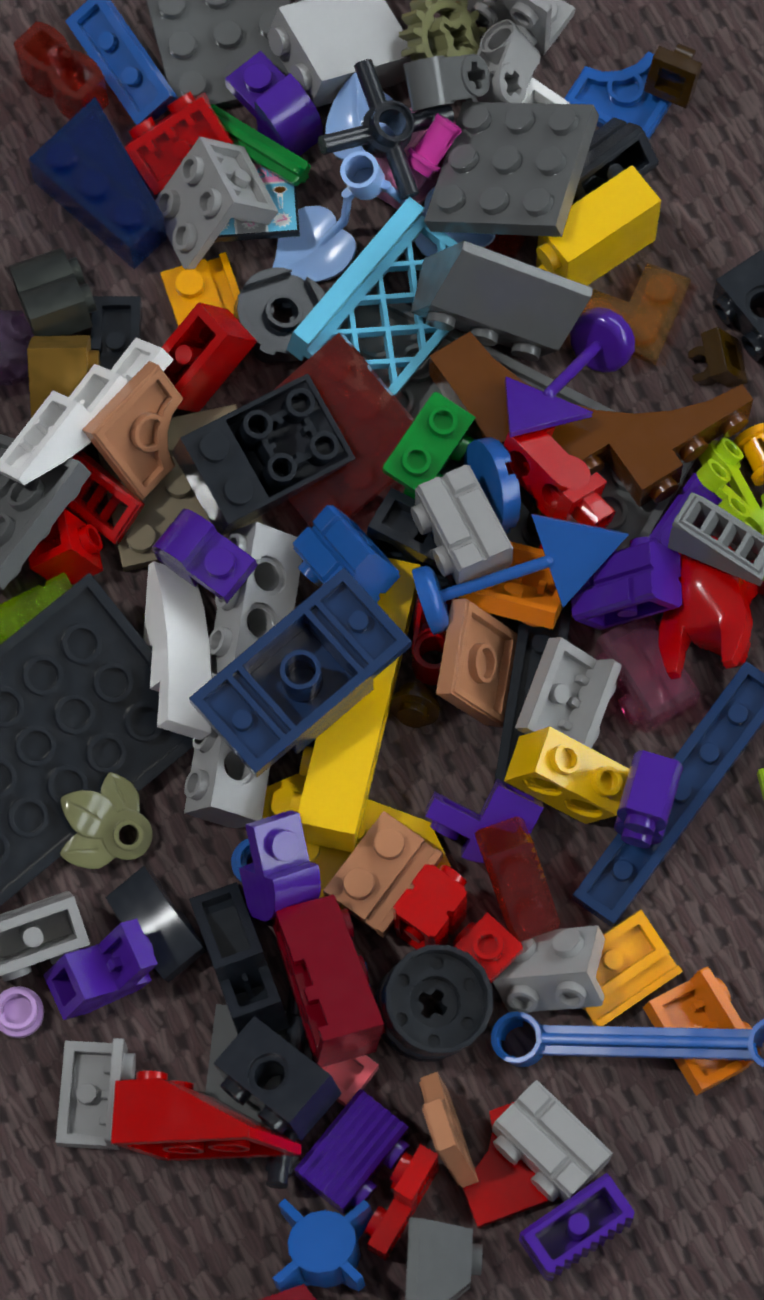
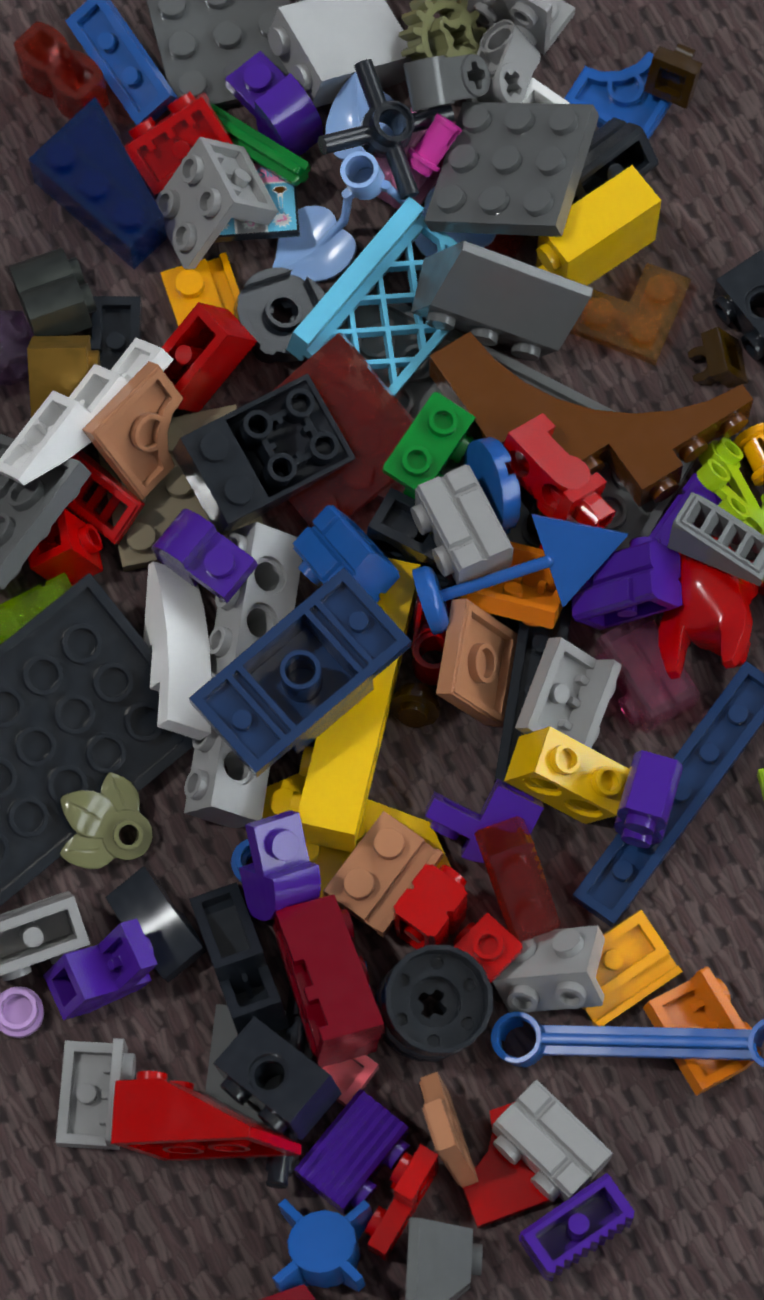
(601, 343): dark purple piece -> none

